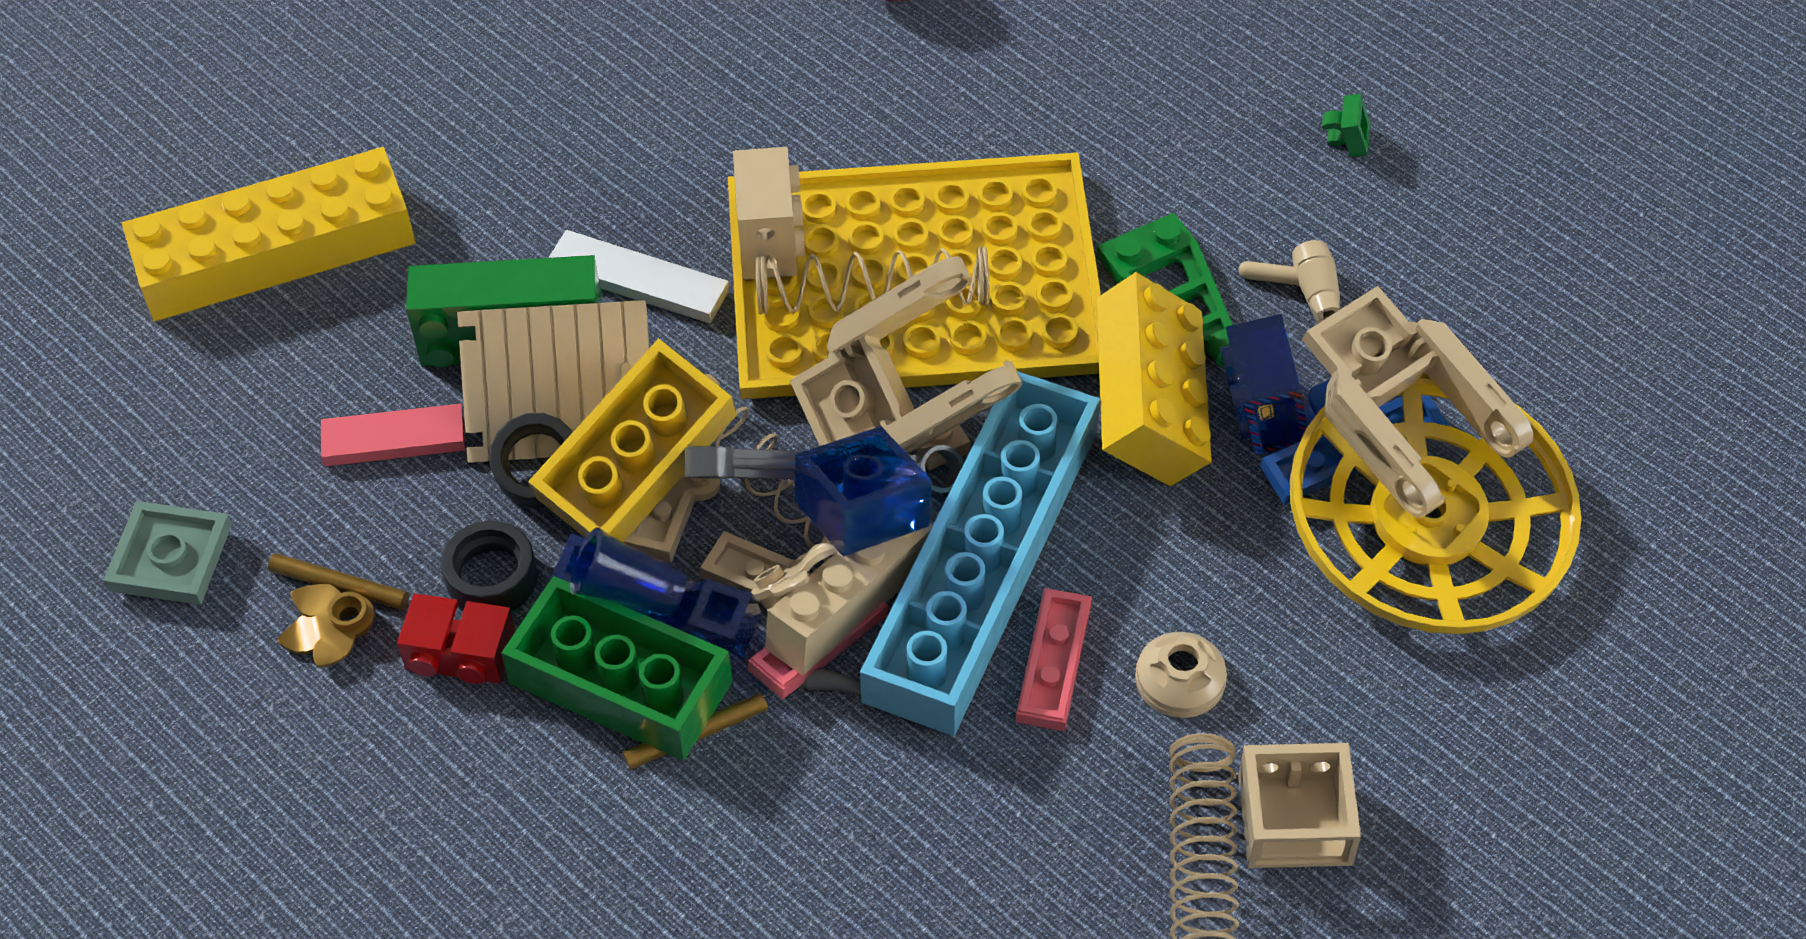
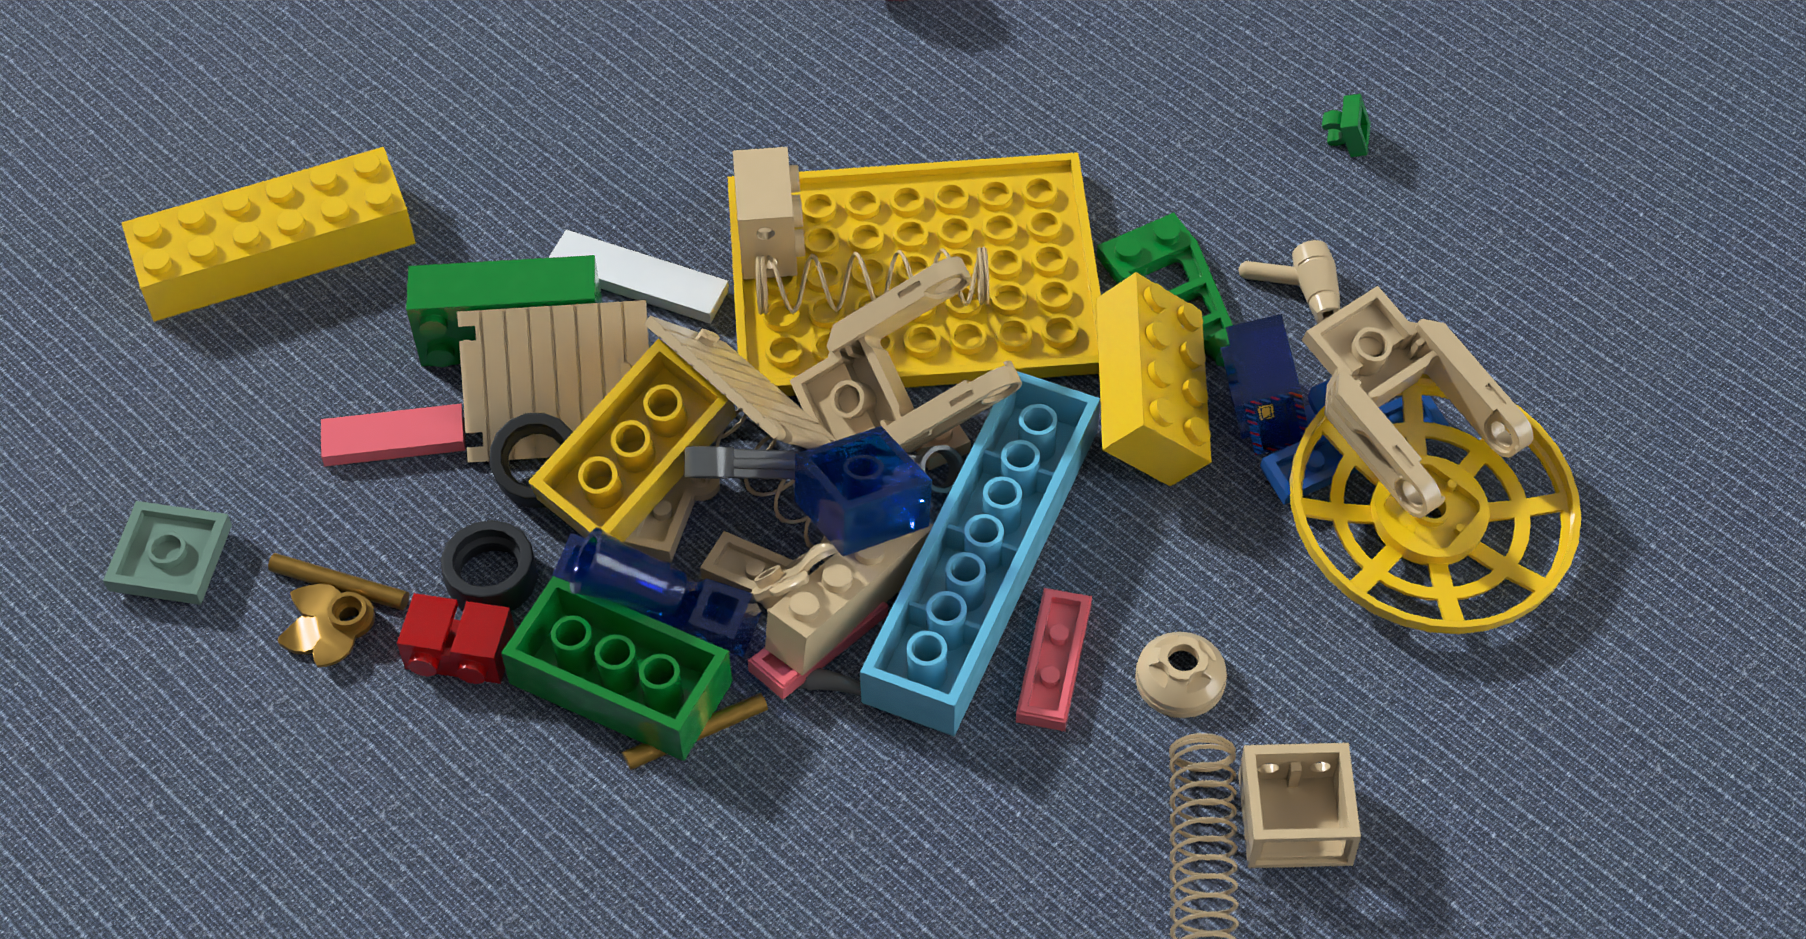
(742, 384): none -> tan door

